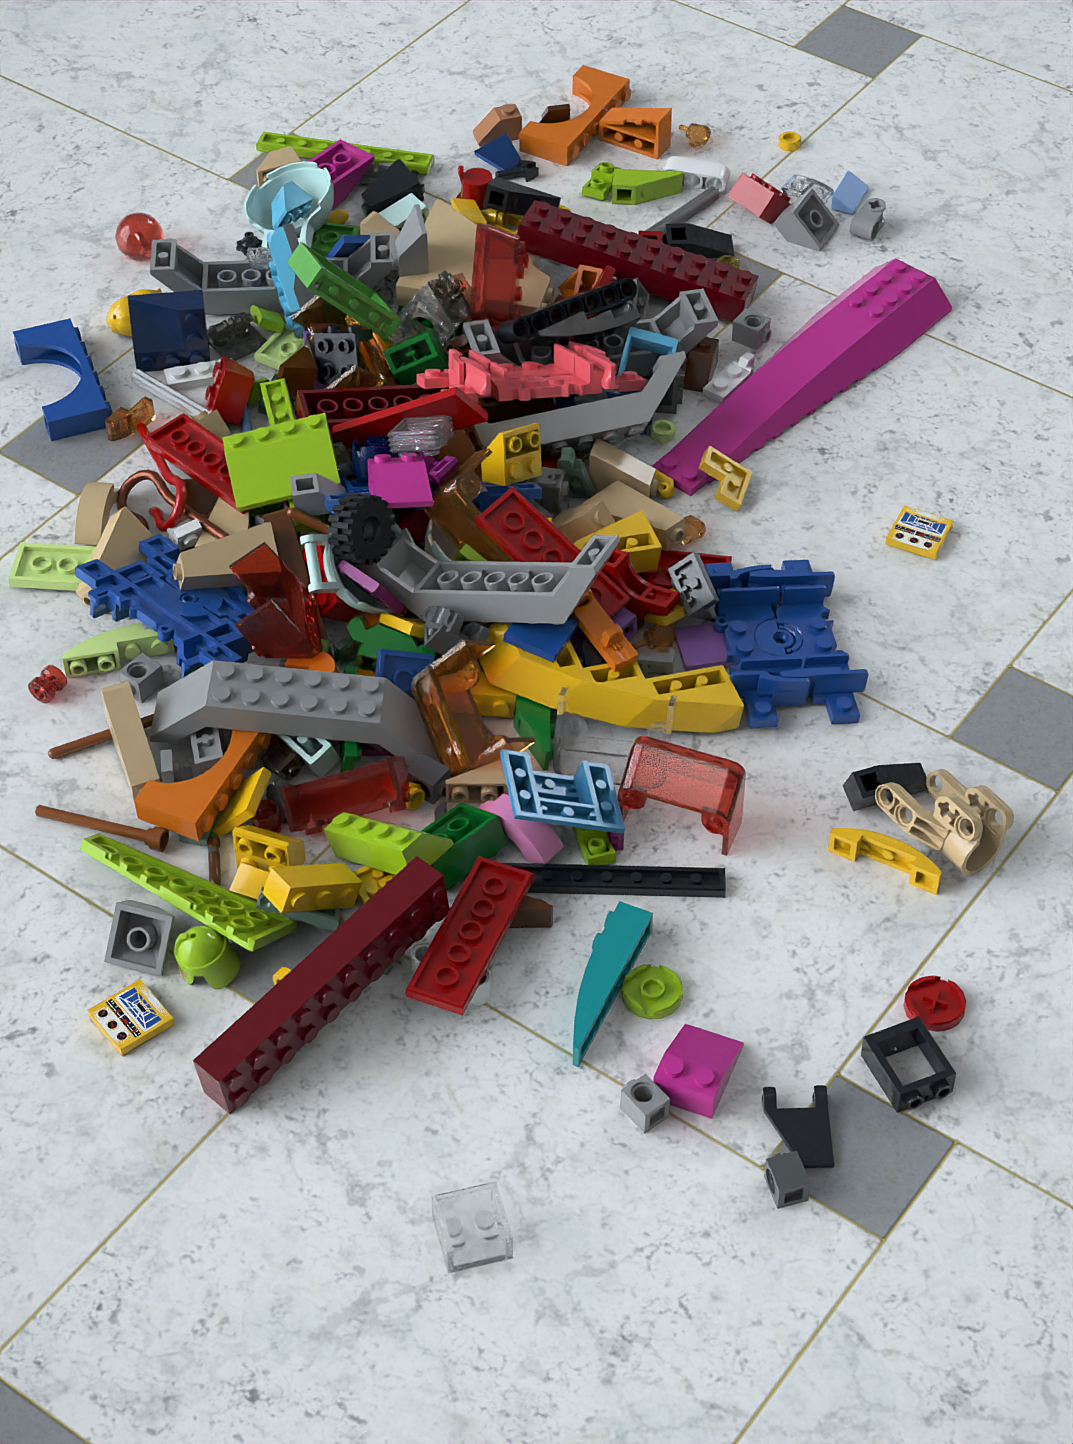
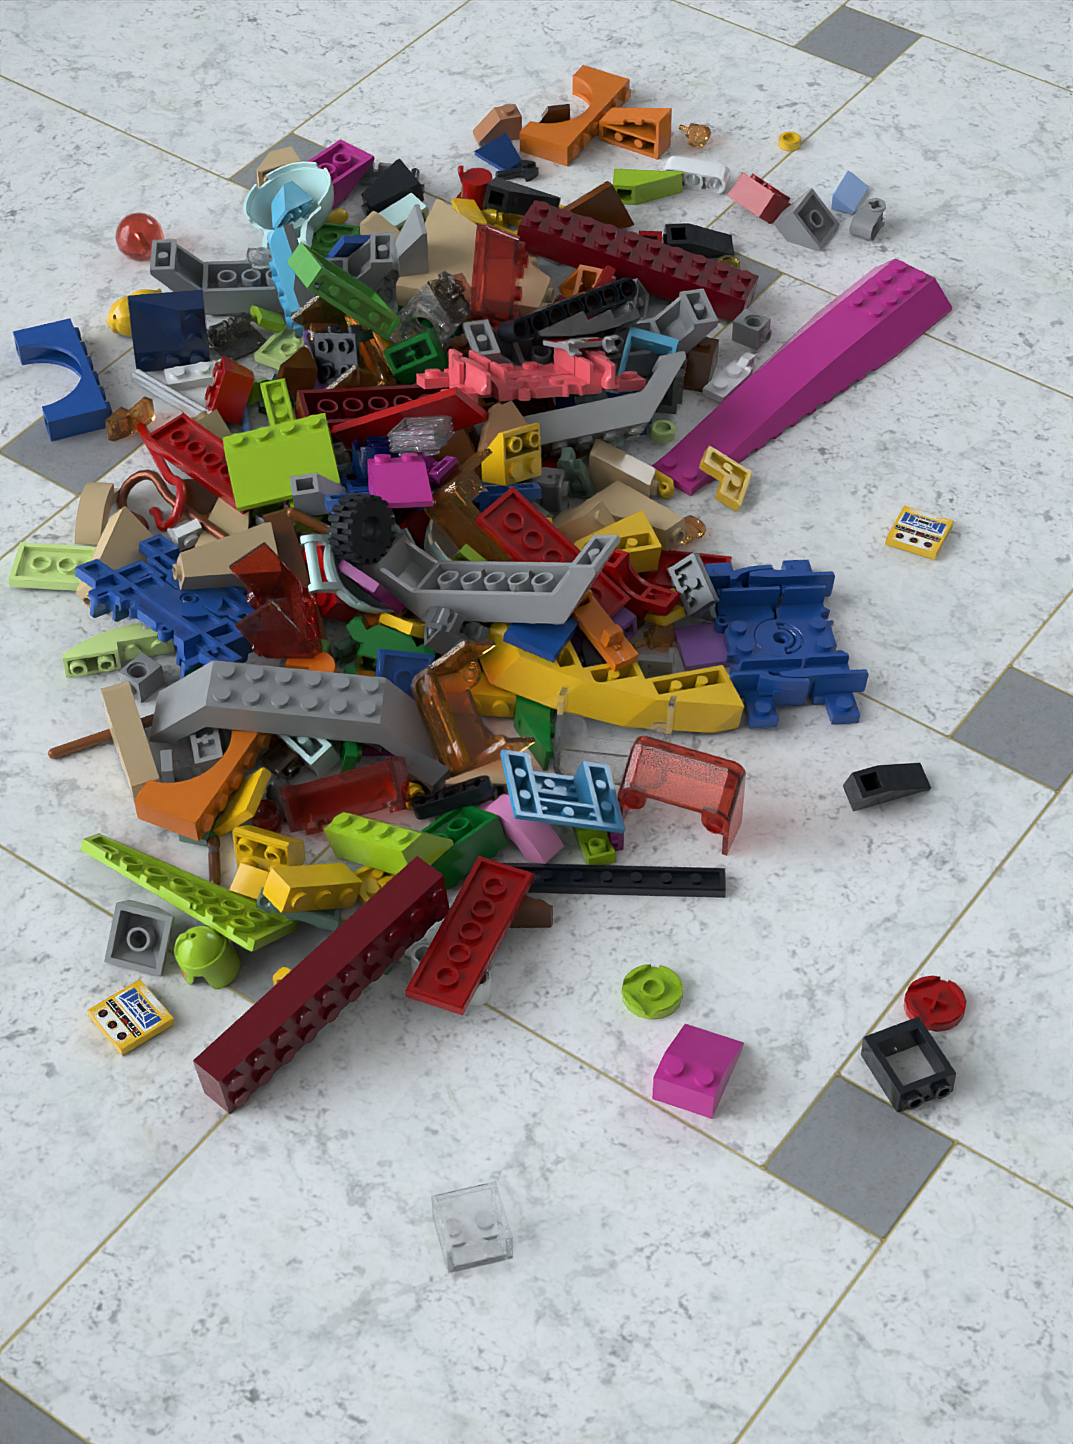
(45, 686): clear red wheel -> none
(154, 838): dark orange piece -> none
(248, 241): black plant -> none
(311, 147): lime tile -> none
(452, 797): none -> black beam
(500, 419): none -> medium nougat slope
(572, 344): none -> light grey flag
(600, 182): lime slope -> none
(603, 206): none -> reddish brown slope
(611, 960): teal slope -> none
(644, 1114): light grey brick -> none
(687, 209): light grey axle -> none
(787, 1179): dark grey brick -> none
(799, 184): clear slope -> none
(803, 1128): black flag -> none
(889, 851): yellow slope -> none
(958, 826): tan piece -> none

